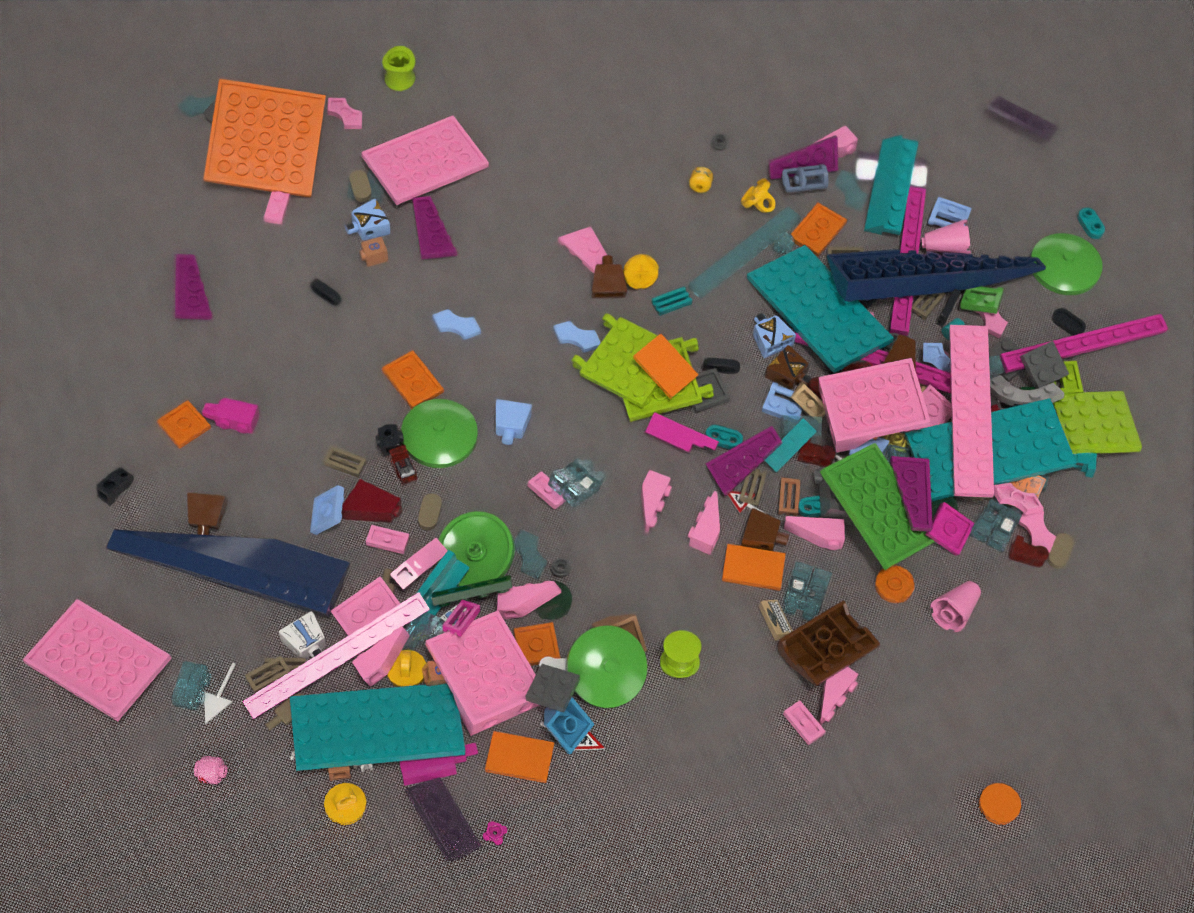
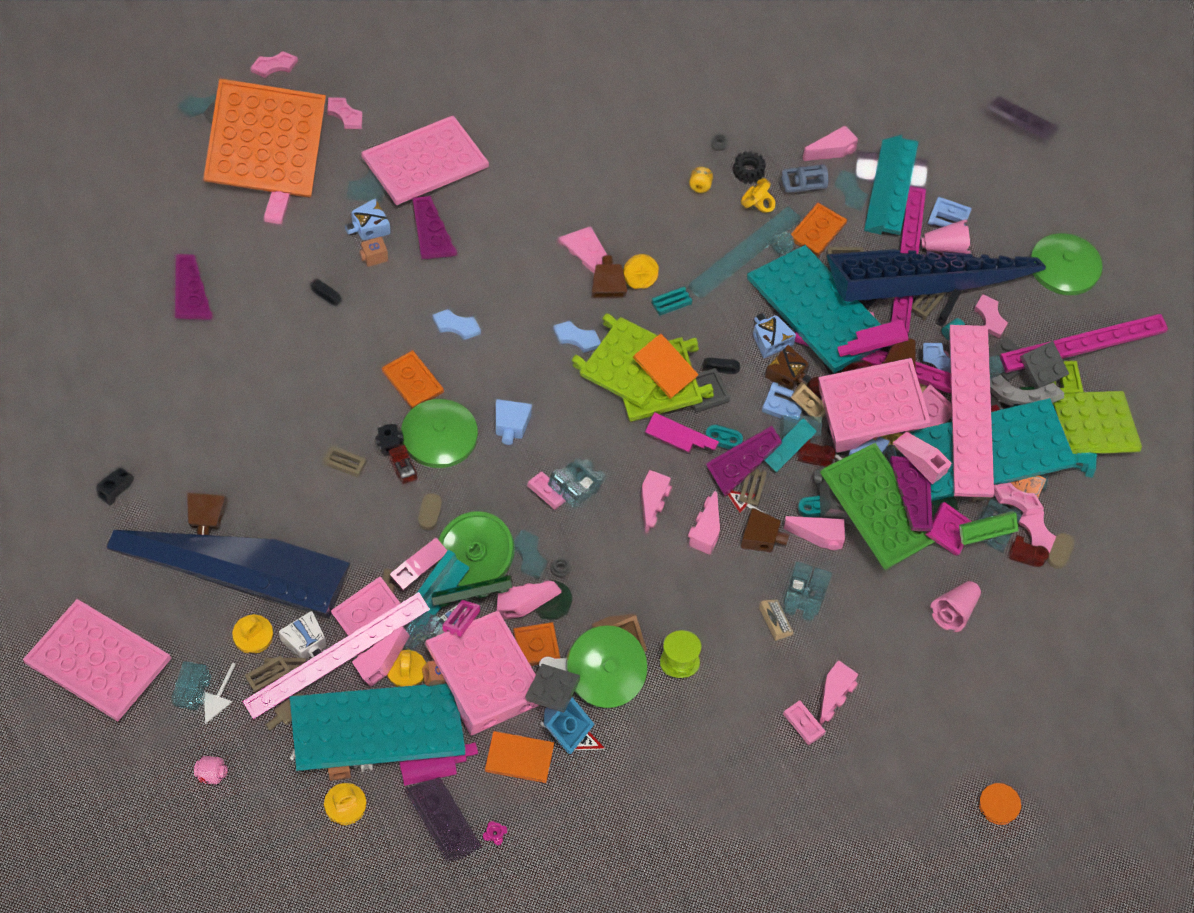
(183, 424): orange tile -> none
(233, 415): dark pink hinge -> none
(252, 634): none -> yellow tile
(267, 65): none -> bright pink tile
(327, 510): light blue plate -> none
(360, 185): dark tan tile -> none
(371, 504): dark red slope -> none
(387, 539): bright pink plate -> none
(399, 68): lime hat -> none
(749, 159): none -> black tyre
(753, 567): orange tile -> none
(787, 510): nougat tile -> none
(815, 154): magenta wing -> none
(827, 644): reddish brown piece -> none
(875, 338): none -> dark pink piece
(895, 584): orange tile -> none
(923, 456): none -> bright pink slope
(982, 303): bright green plate -> none
(988, 527): none -> bright green plate
(1068, 322): black tile -> none
(1089, 220): teal plate -> none

